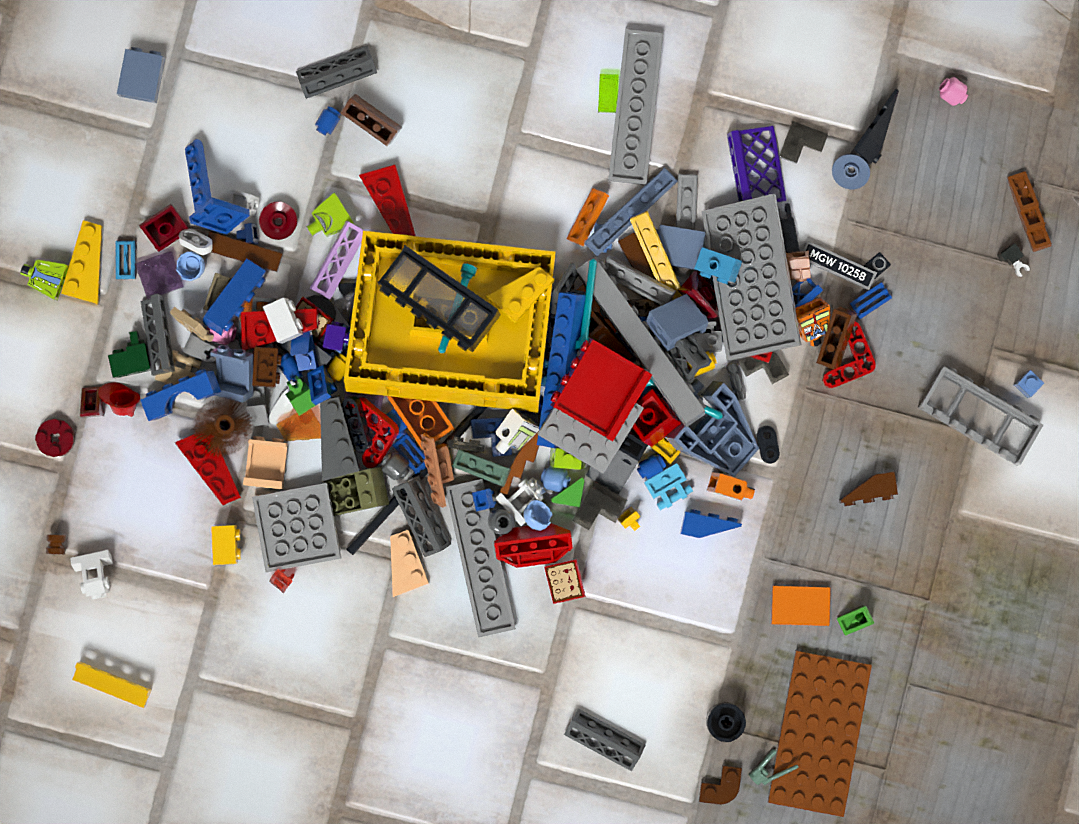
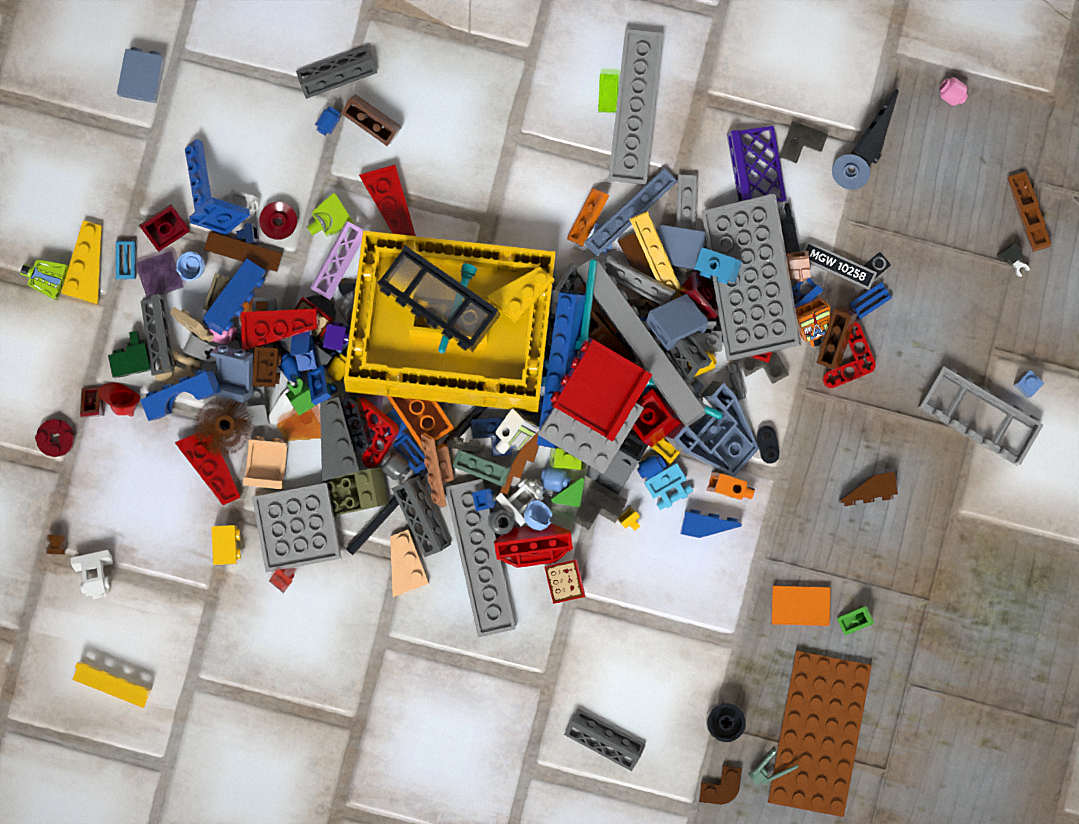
(195, 241): white plate -> none
(283, 320): white brick -> none

